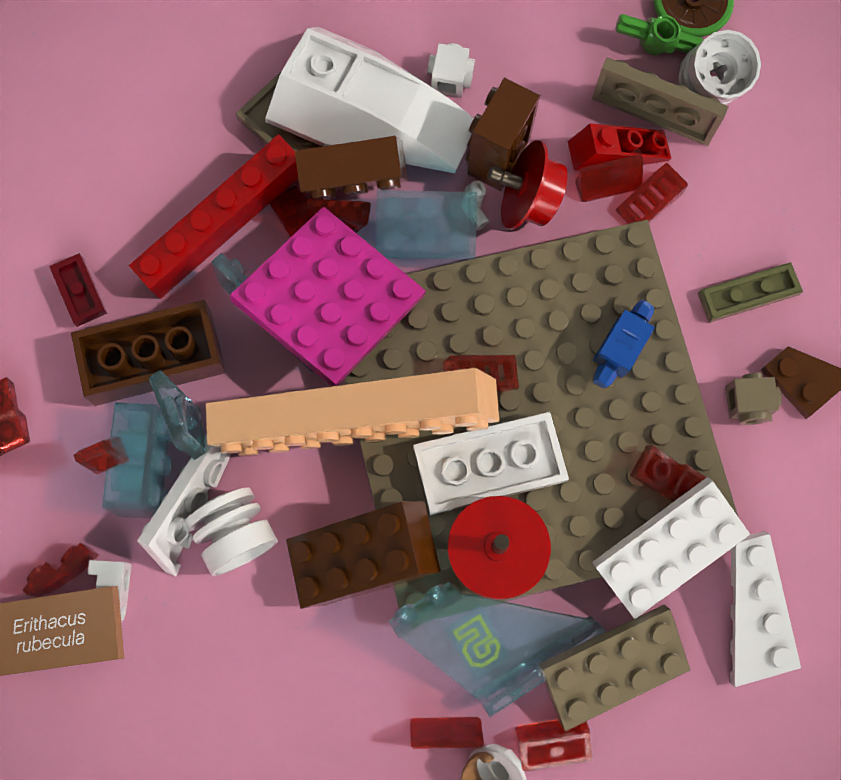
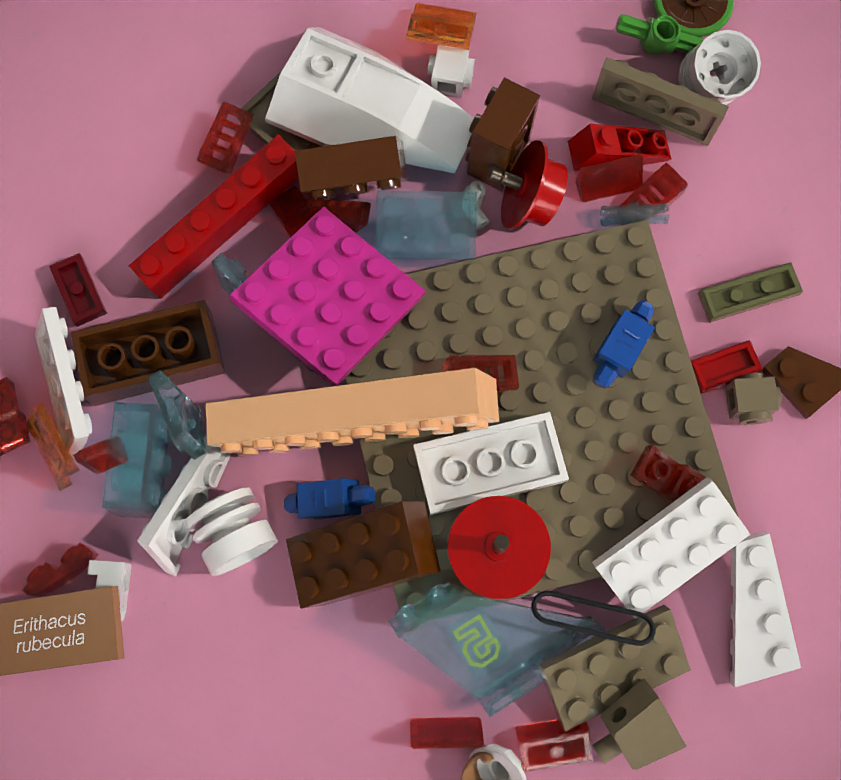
(51, 446): none -> clear orange slope
(63, 390): none -> white plate
(210, 143): none -> clear red slope
(329, 499): none -> blue piece
(441, 26): none -> clear orange slope
(590, 631): none -> black piece
(634, 213): none -> clear light blue pin
(638, 729): none -> dark tan torso
(725, 366): none -> red tile

